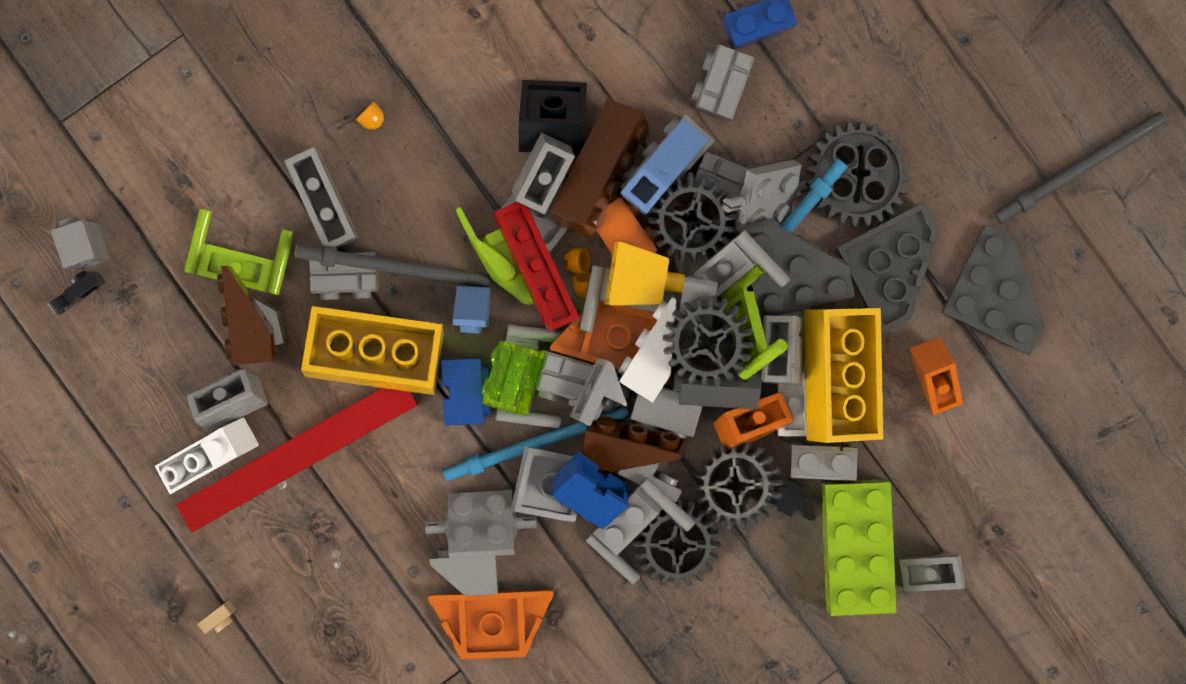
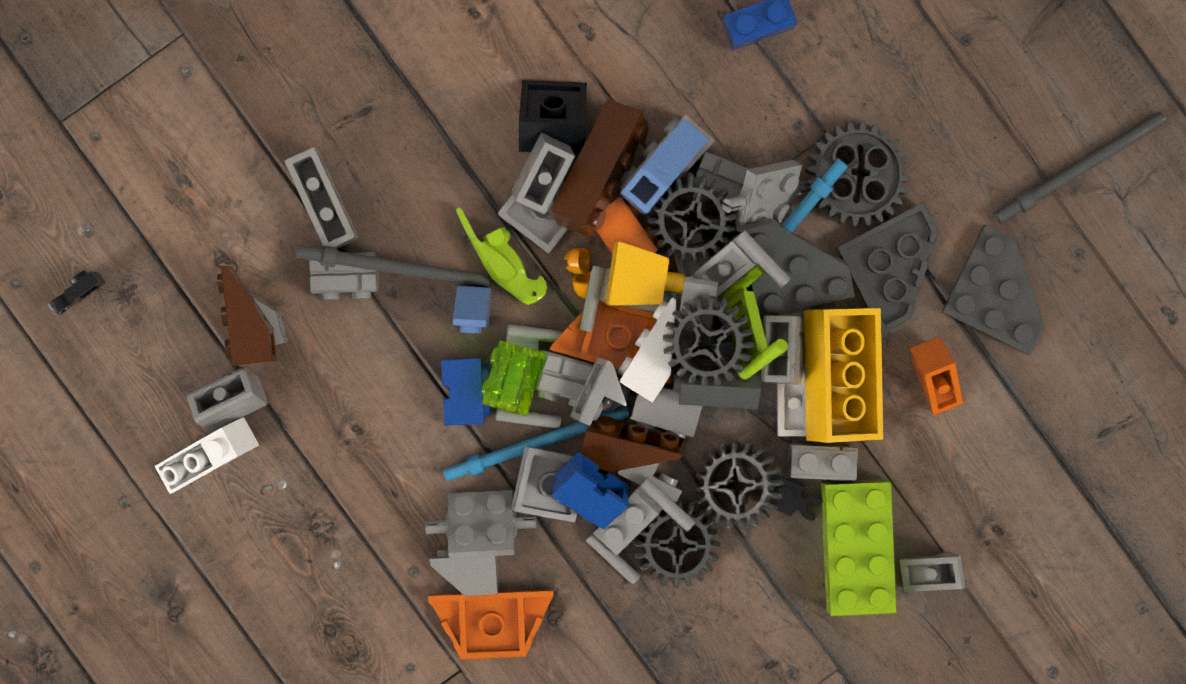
(79, 243): light grey brick -> none
(218, 619): tan plate -> none
(253, 271): lime plate -> none
(294, 456): red tile -> none
(371, 117): light orange hinge -> none
(372, 350): yellow brick -> none
(536, 266): red plate -> none
(723, 82): light grey brick -> none
(750, 425): orange slope -> none

